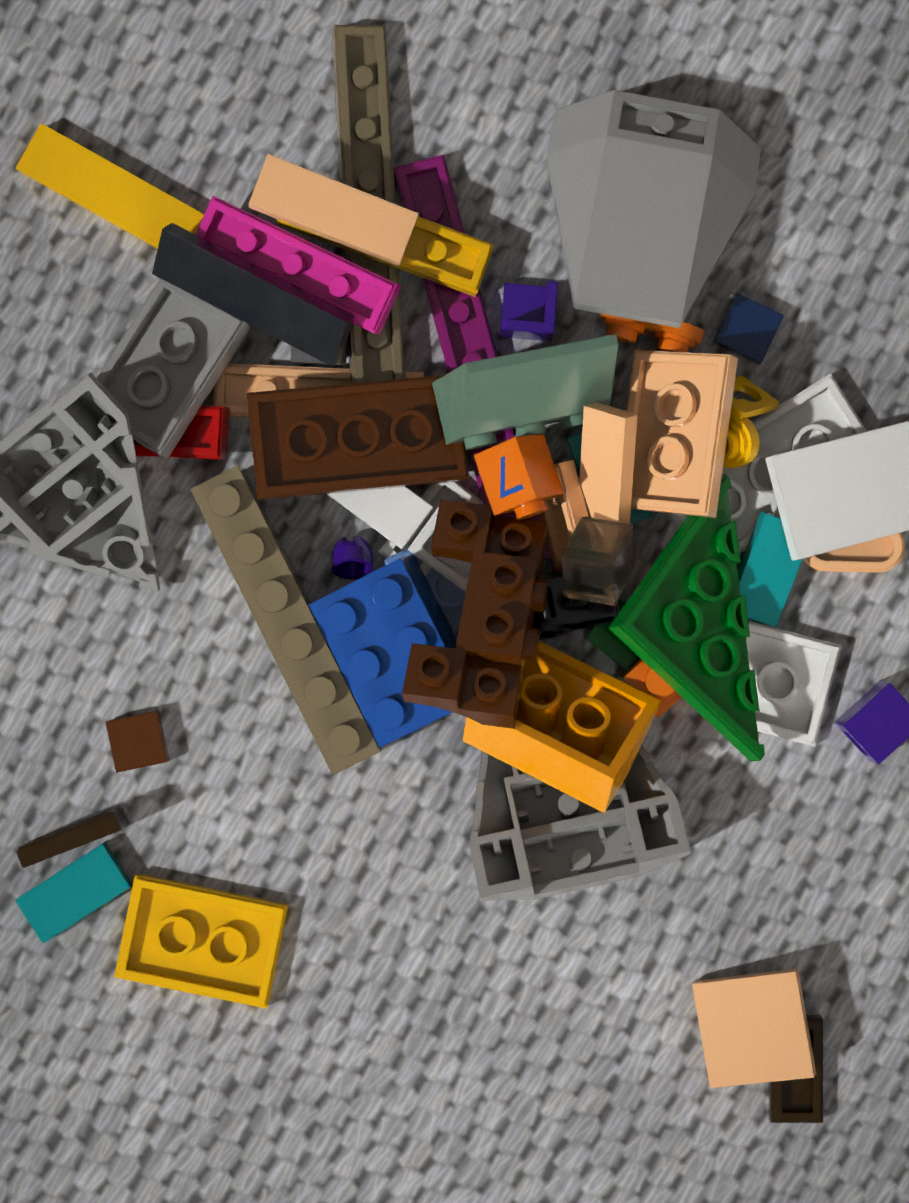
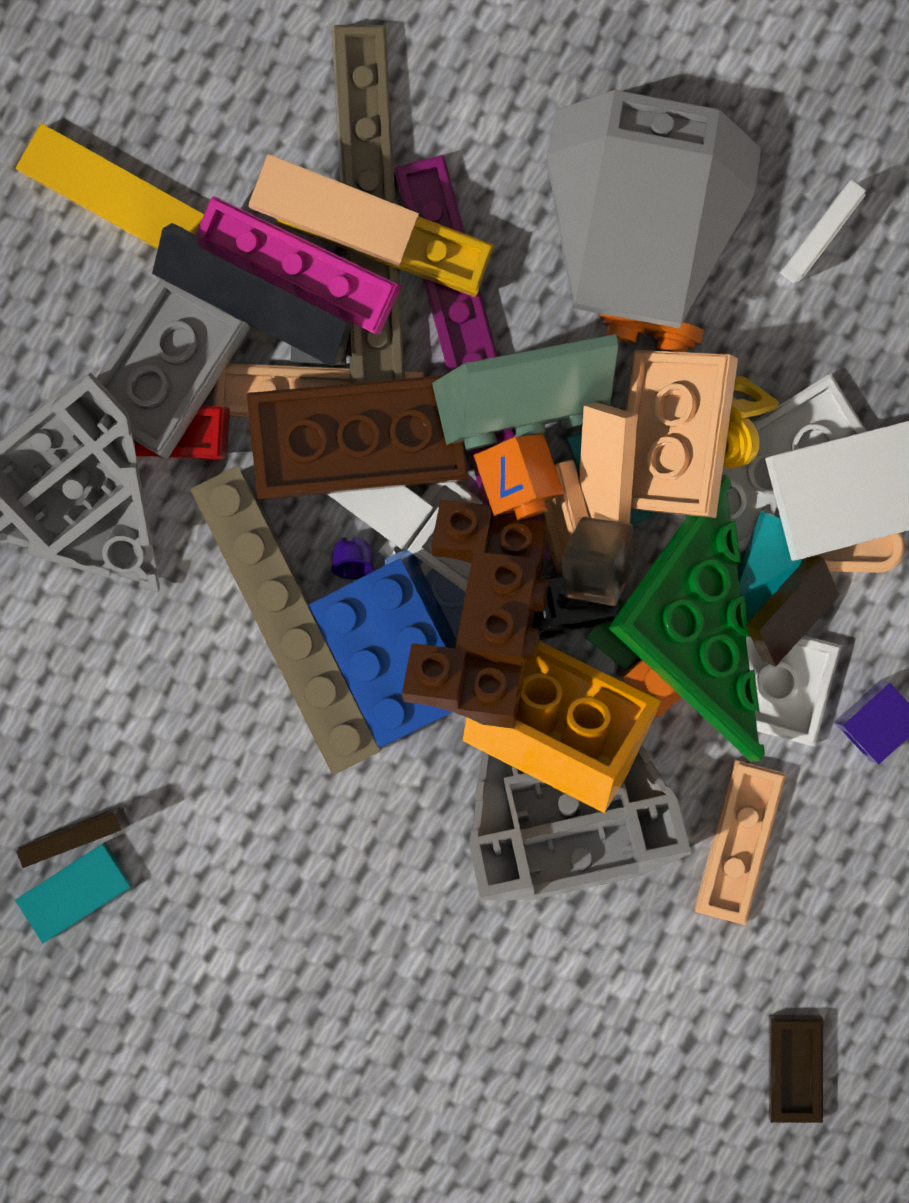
(137, 741): reddish brown tile -> none
(201, 940): yellow tile -> none
(529, 311): dark purple panel -> none
(740, 842): none -> light nougat tile
(748, 329): dark blue tile -> none
(754, 1028): light nougat tile -> none
(792, 610): none -> dark brown tile
(823, 232): none -> white tile

